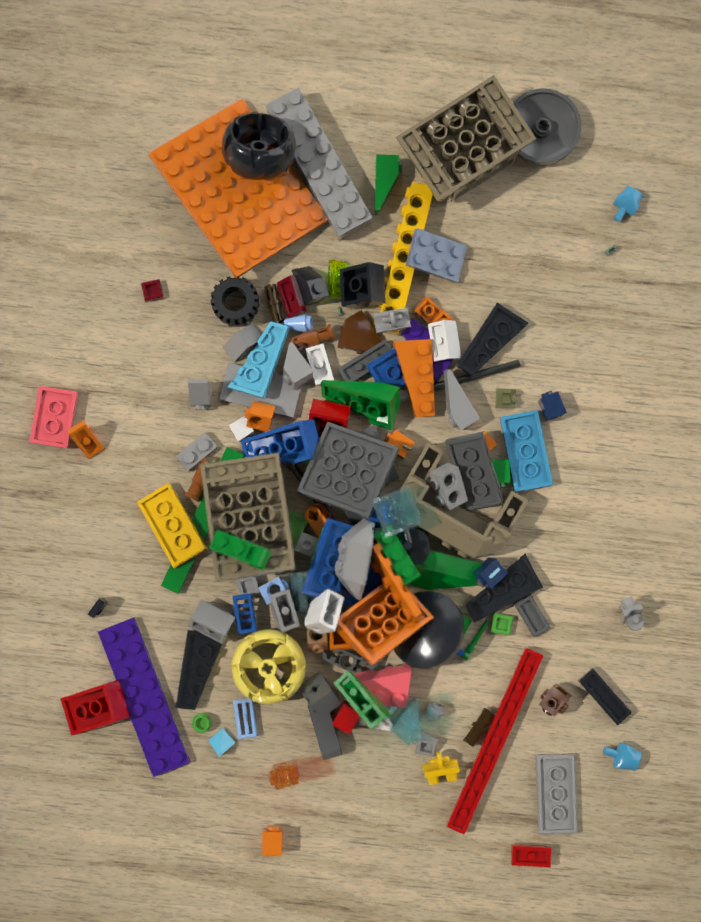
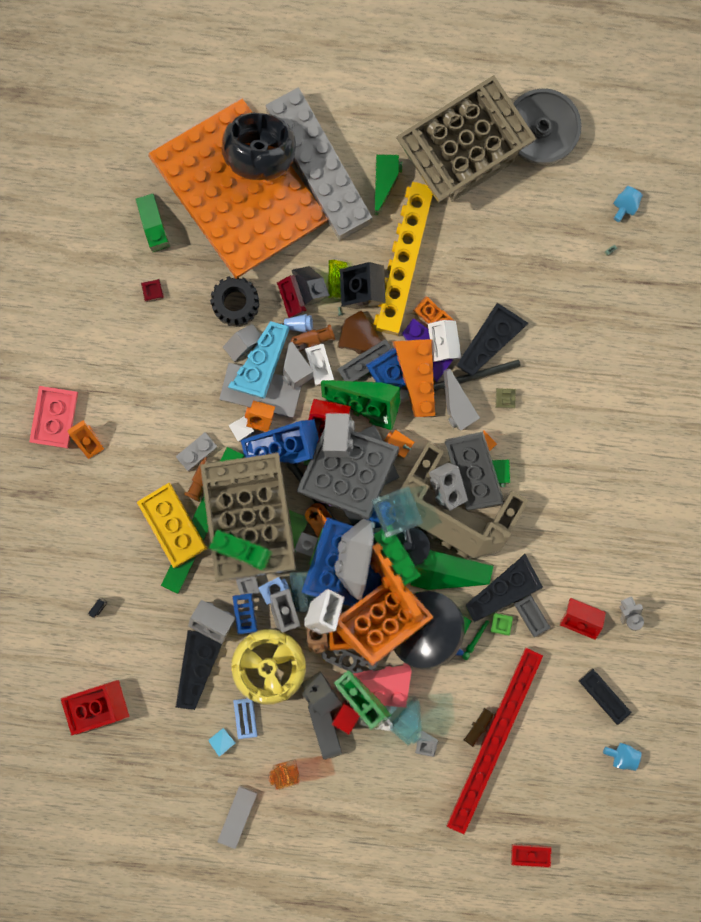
(144, 697): dark purple plate -> none
(152, 223): none -> green slope
(199, 393): light grey slope -> none
(201, 723): bright green plate -> none
(237, 817): none -> light grey tile
(272, 841): orange brick -> none
(274, 303): dark brown pin -> none
(338, 435): none -> light grey brick
(391, 320): light grey hips -> none
(436, 255): sand blue plate -> none
(436, 710): light grey plate -> none
(439, 767): yellow hips -> none
(489, 573): dark blue brick -> none
(526, 451): dark azure plate -> none
(551, 405): dark blue brick -> none
(555, 700): reddish brown brick -> none
(556, 793): light grey tile -> none
(583, 619): none -> red panel

